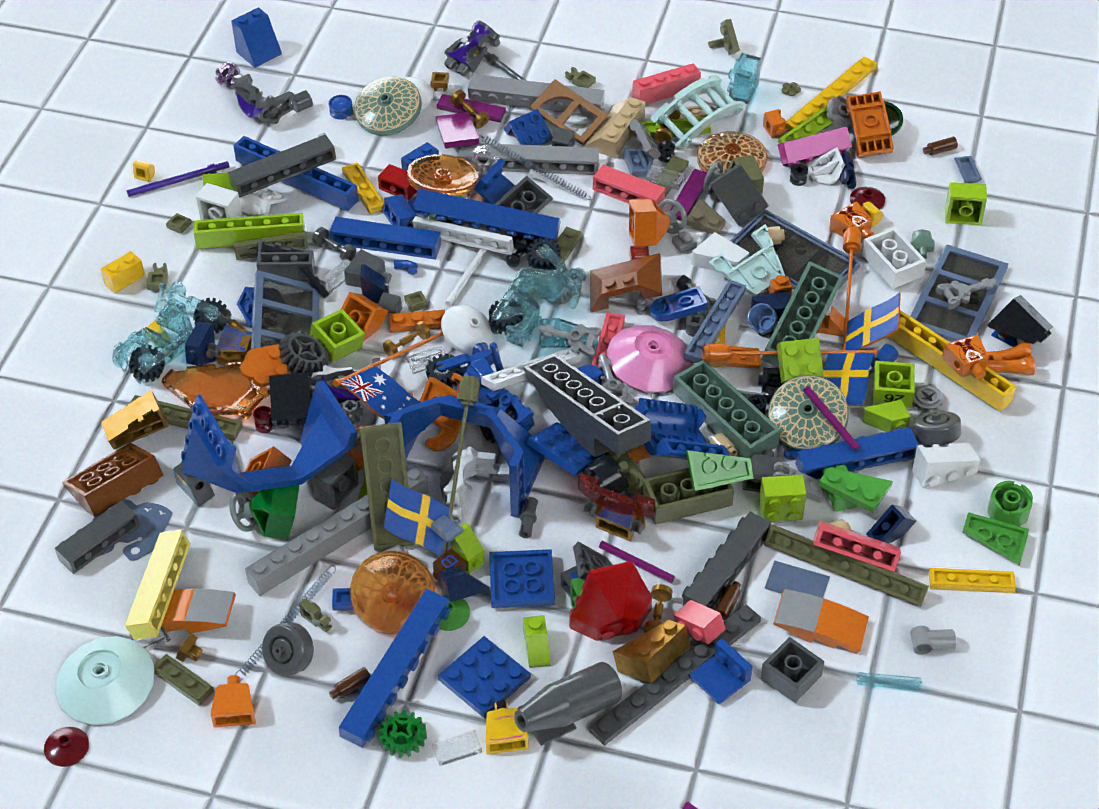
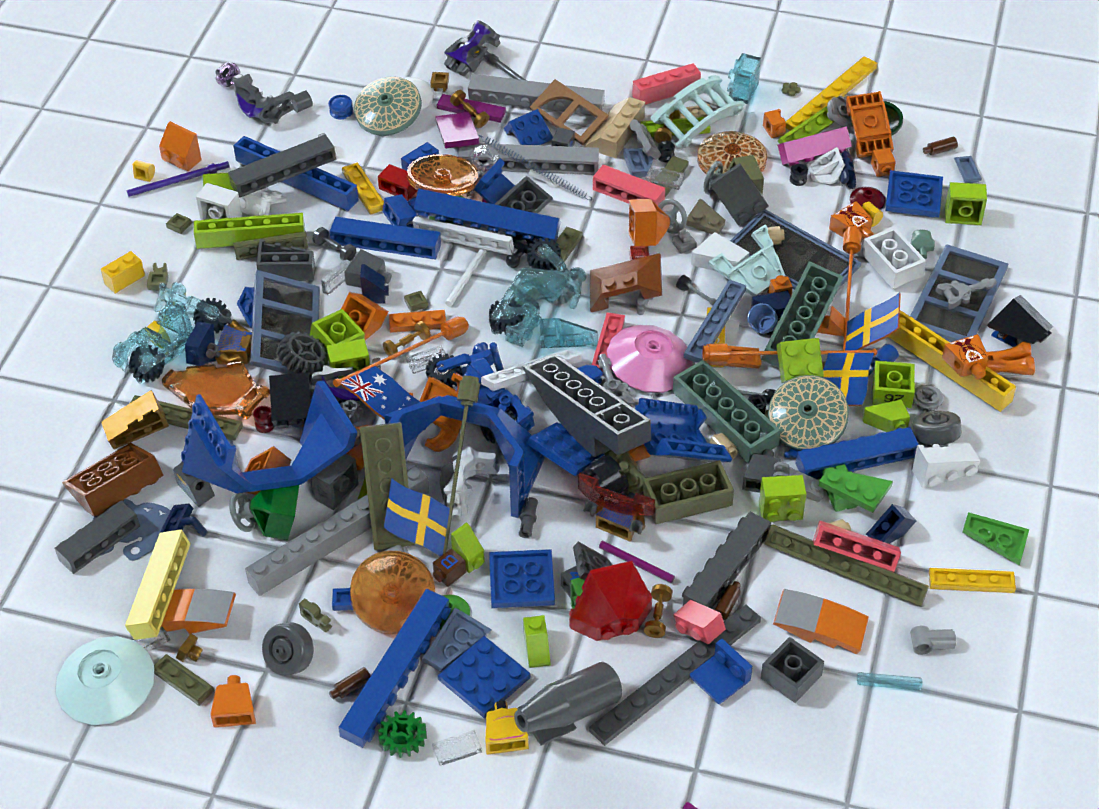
(69, 753): dark red dish -> none
(179, 517): none -> dark blue plate
(180, 147): none -> orange slope
(255, 37): blue slope -> none
(262, 363): orange plate -> none
(289, 617): sand blue piece -> none
(314, 282): black bar -> none
(348, 354): none -> lime brick
(391, 303): dark grey brick -> none
(406, 264): blue arm -> none
(446, 528): sand blue tile -> none
(454, 639): none -> sand blue wing
(459, 584): dark blue slope -> none
(465, 328): white dish -> none
(574, 337): light grey piece -> none
(580, 79): olive plate -> none
(653, 651): pearl gold wedge -> none
(679, 305): blue tile -> none
(691, 191): magenta tile -> none
(693, 323): dark grey wheel -> none
(714, 470): bright green wing -> none
(729, 40): olive plate -> none
(770, 377): black bracket -> none
(797, 579): sand blue sticker -> none
(831, 418): magenta bar -> none
(883, 162): none -> orange brick
(914, 193): none -> blue plate
(1010, 503): bright green brick -> none

